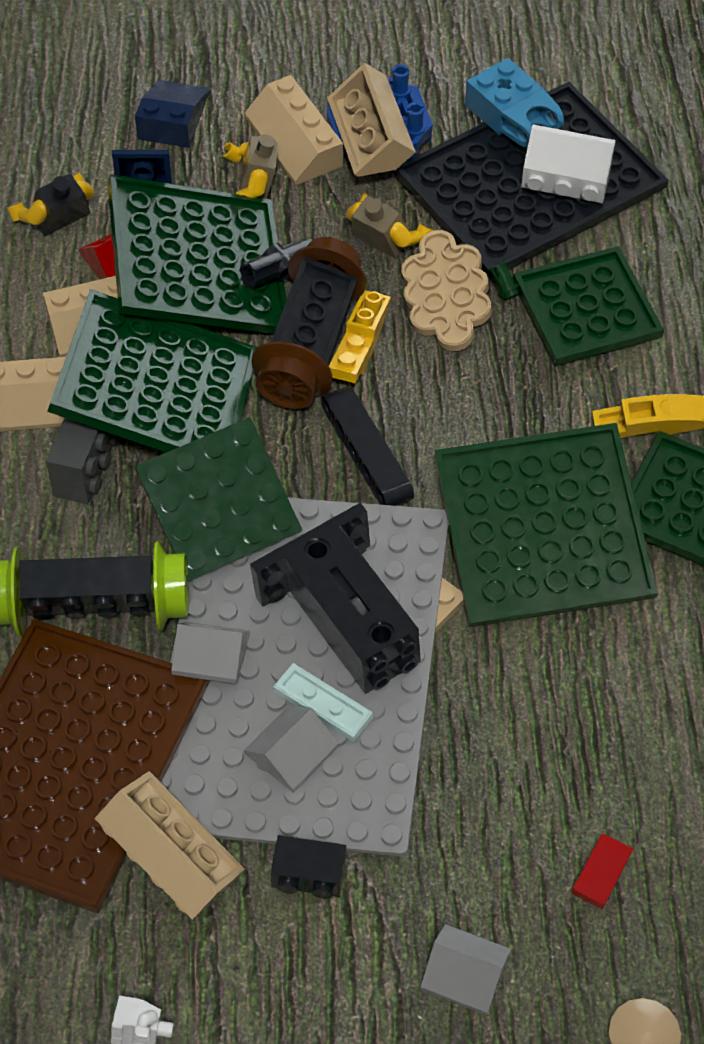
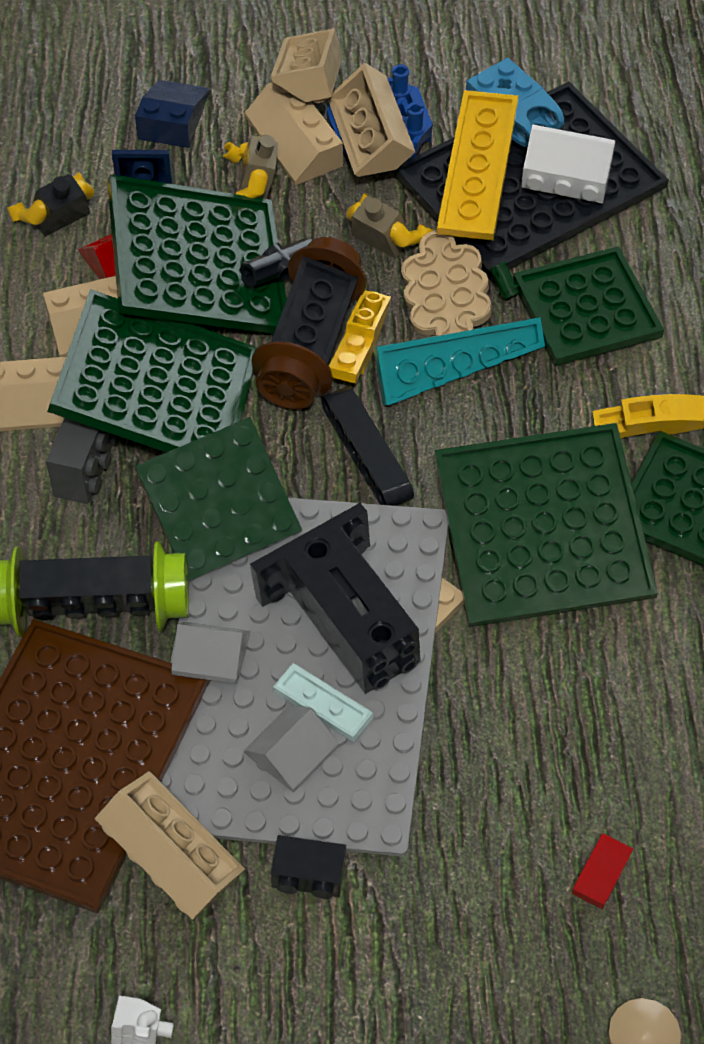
(309, 65): none -> tan slope
(433, 361): none -> teal wing
(465, 969): light grey slope -> none
(478, 165): none -> yellow plate

